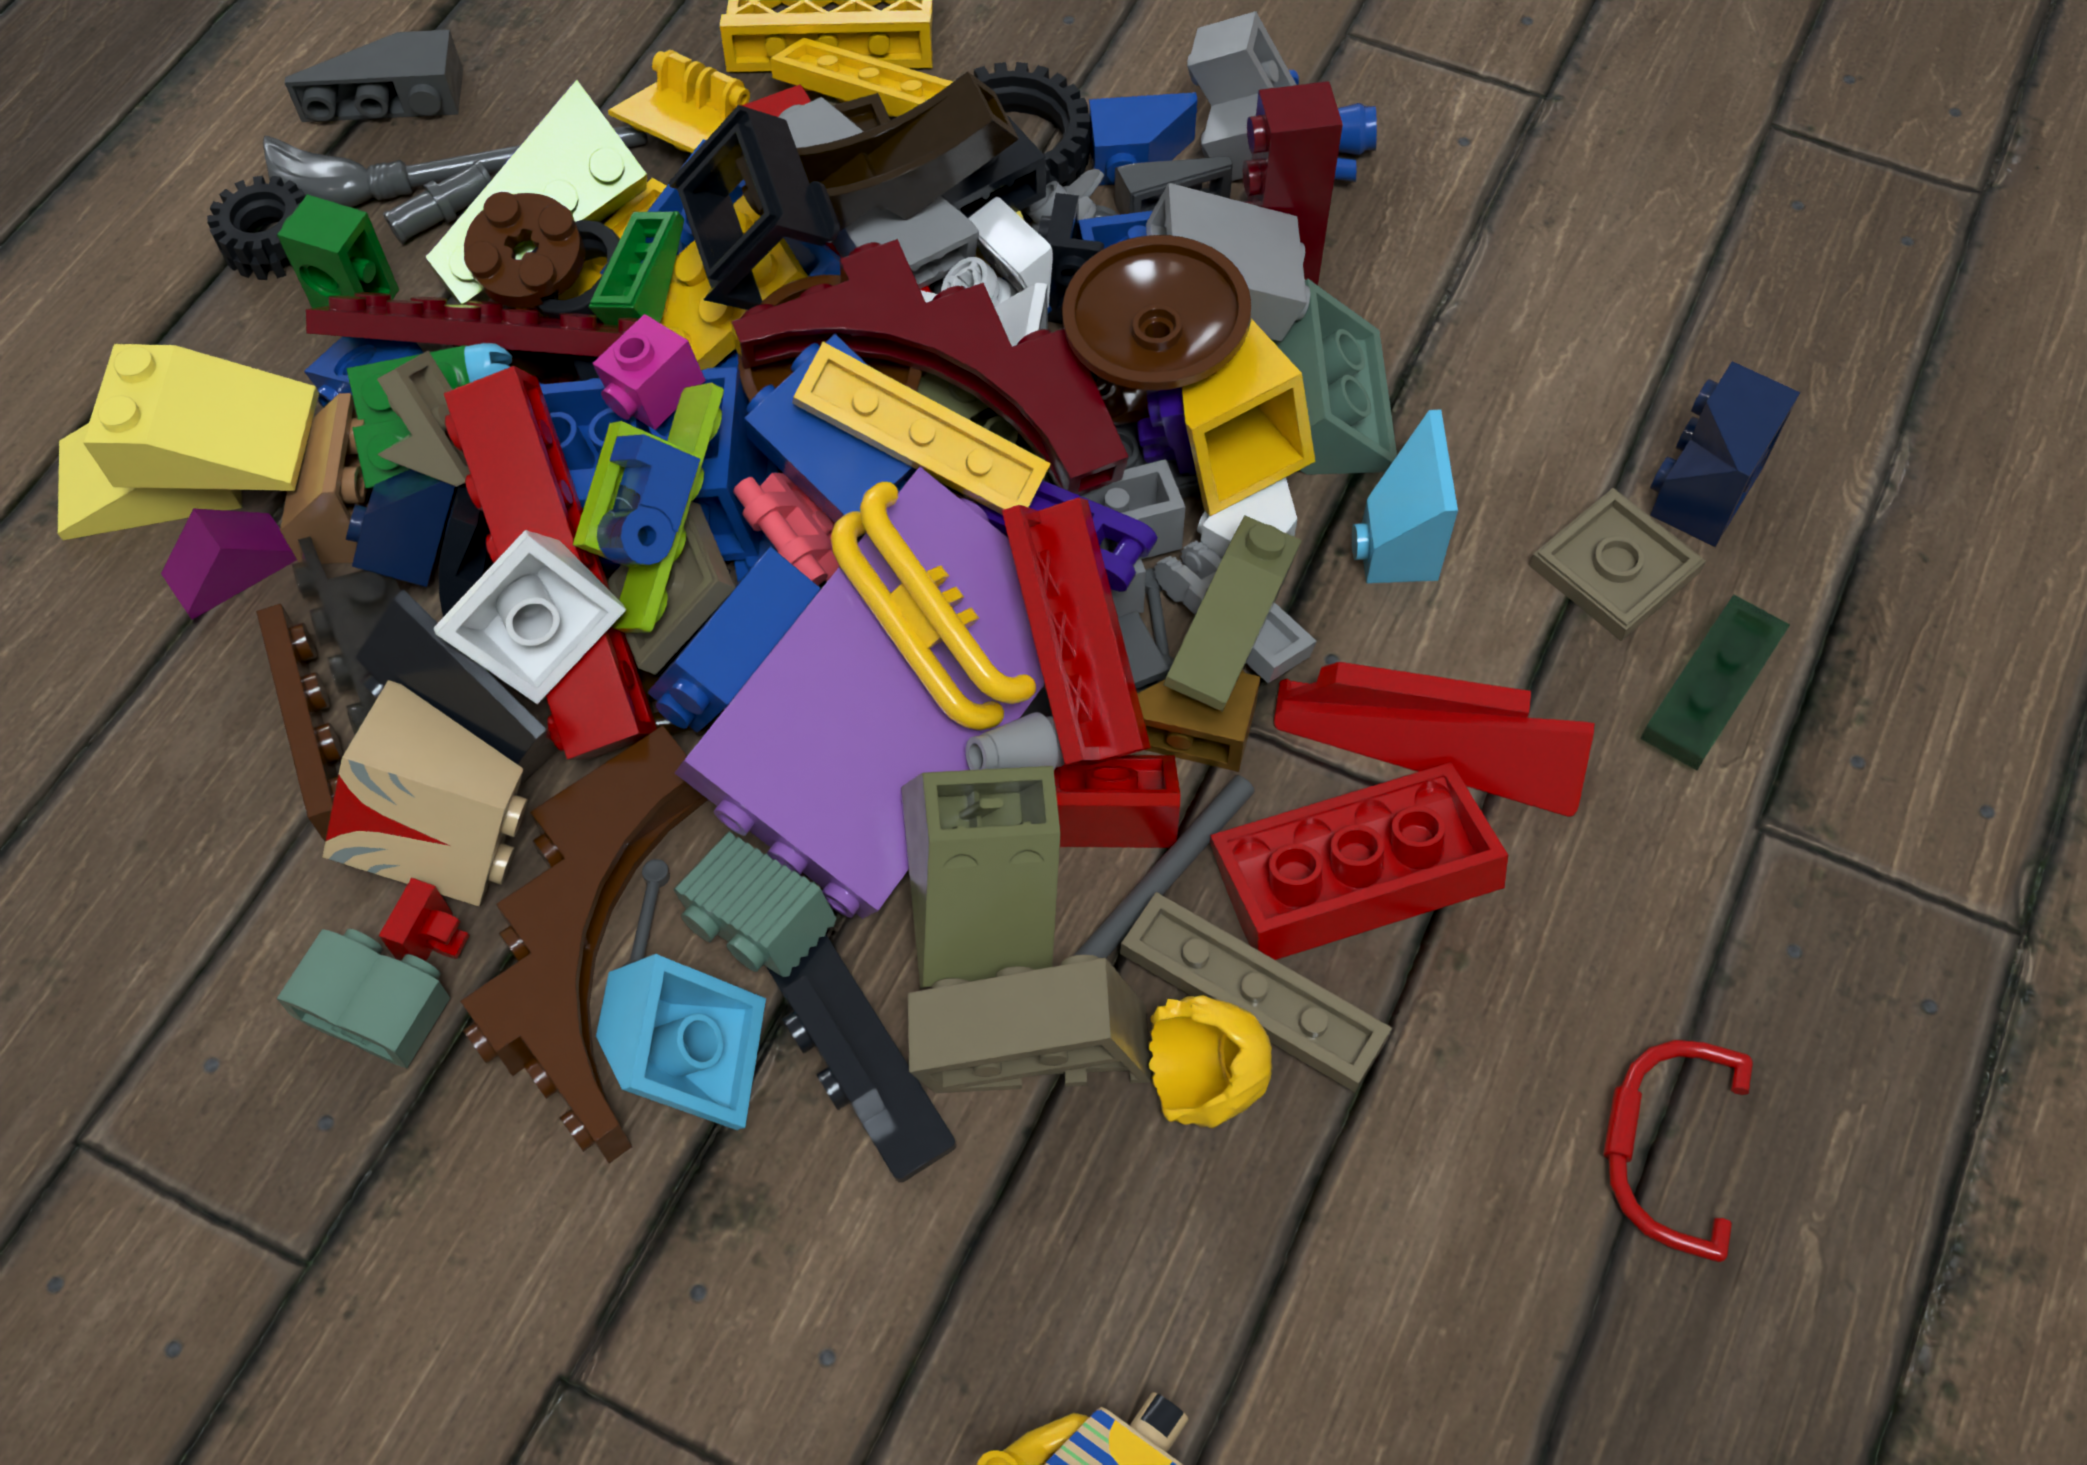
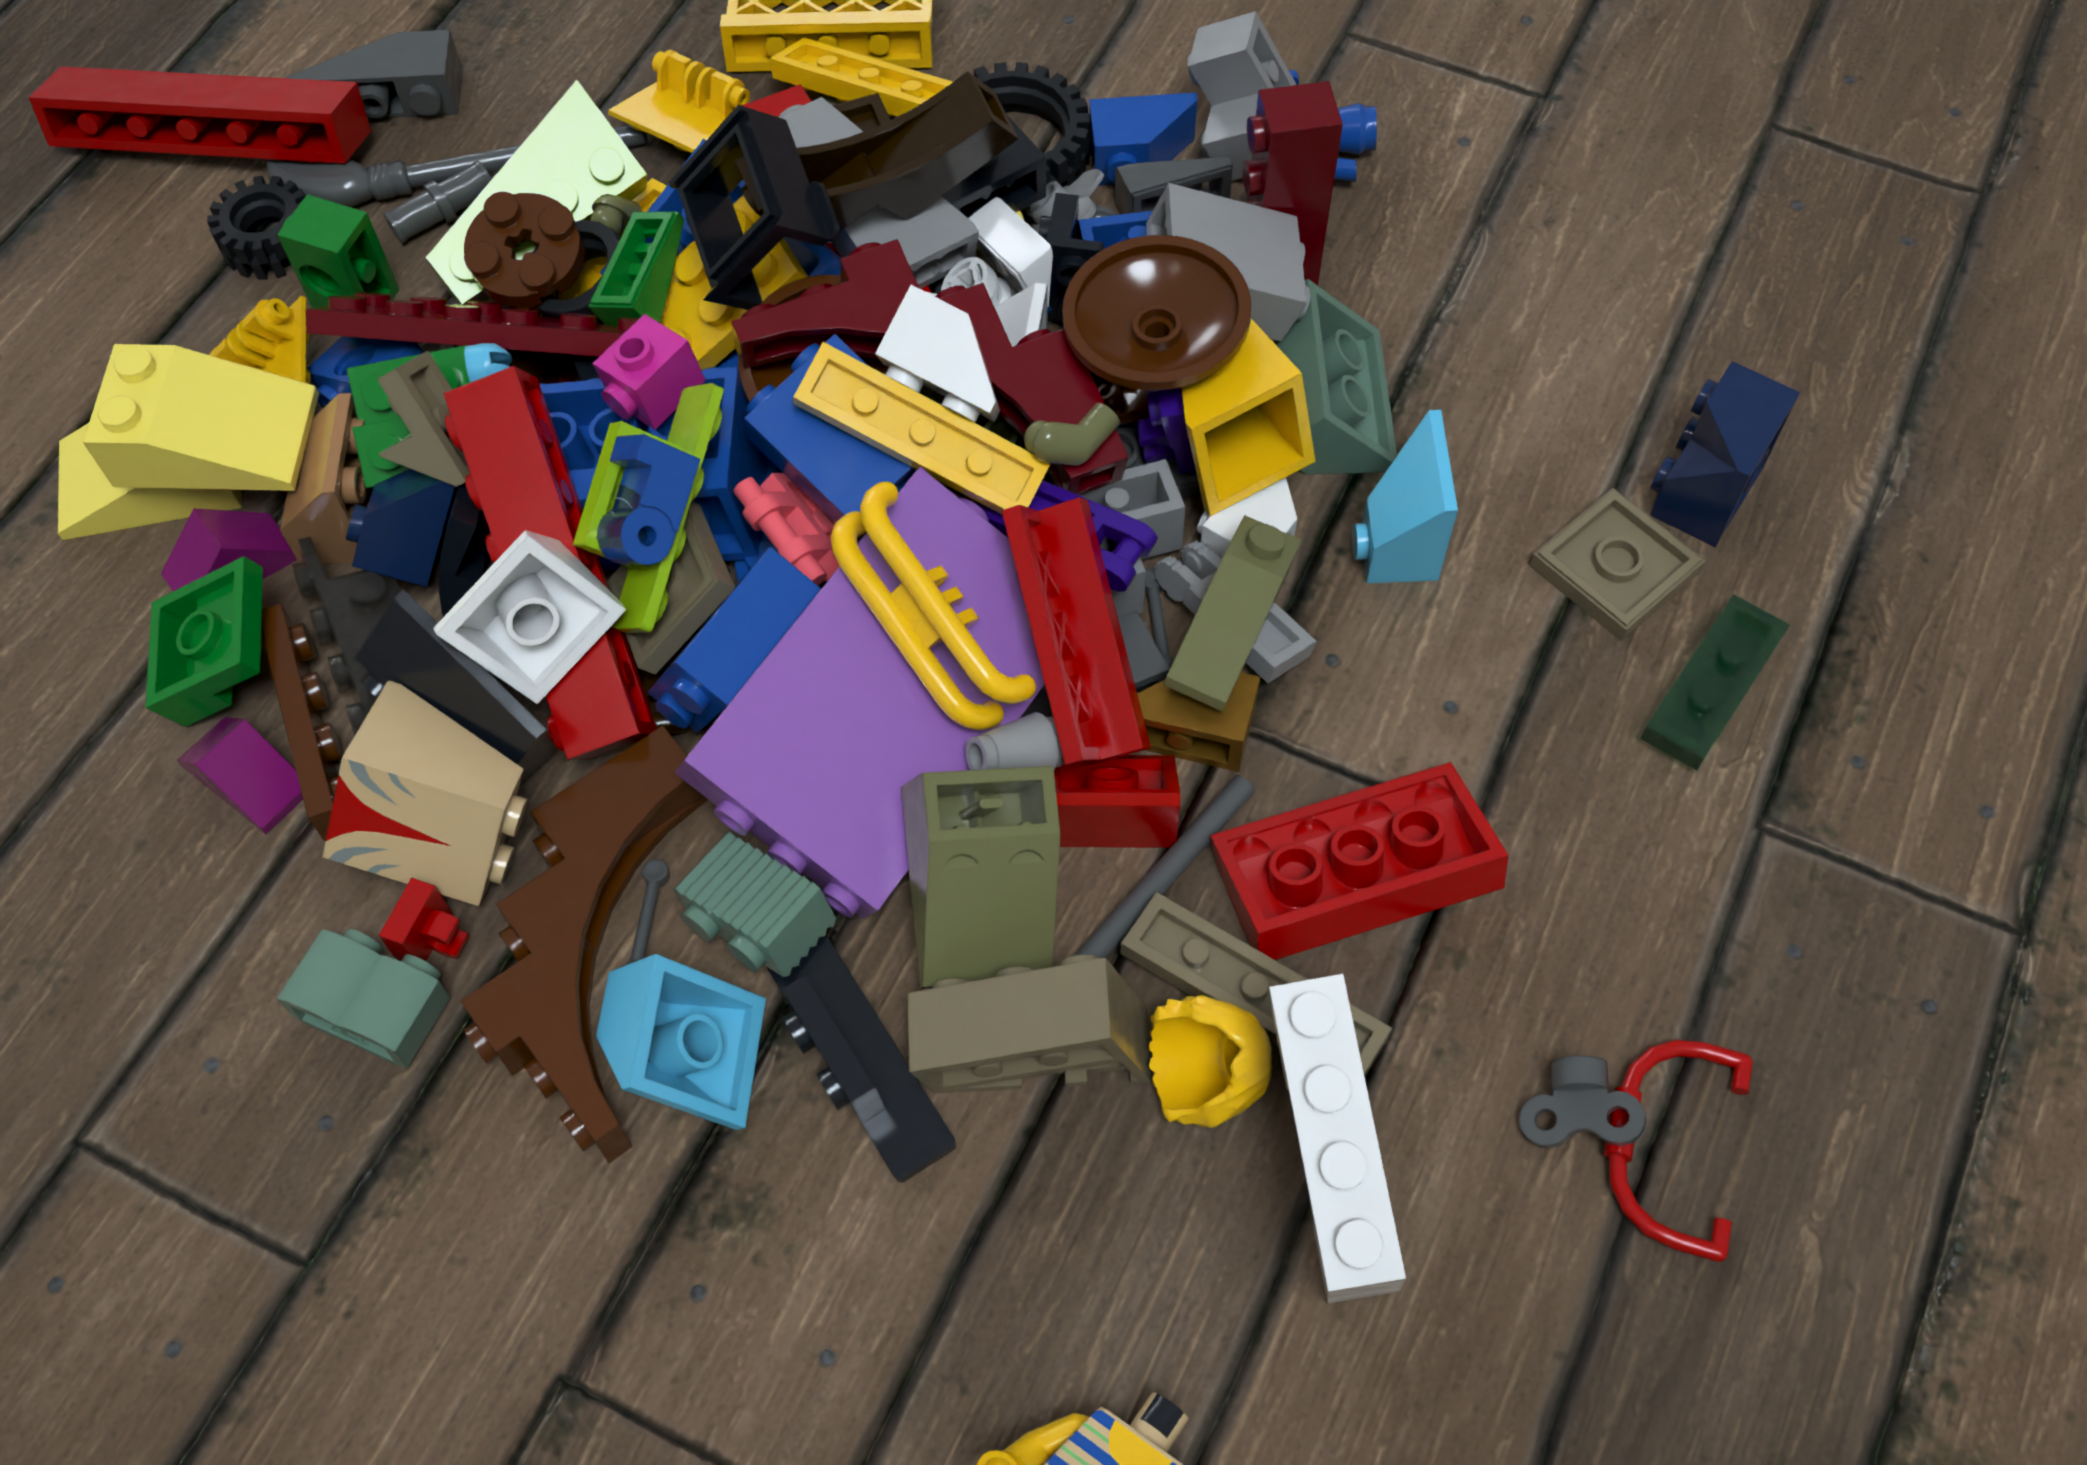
(201, 114): none -> red brick
(204, 642): none -> green plate
(244, 772): none -> magenta slope
(270, 340): none -> yellow hinge
(614, 212): none -> olive arm
(938, 349): none -> white slope
(1068, 442): none -> olive arm
(1337, 1139): none -> white arch
(1441, 720): red wedge -> none
(1581, 1105): none -> dark grey piece

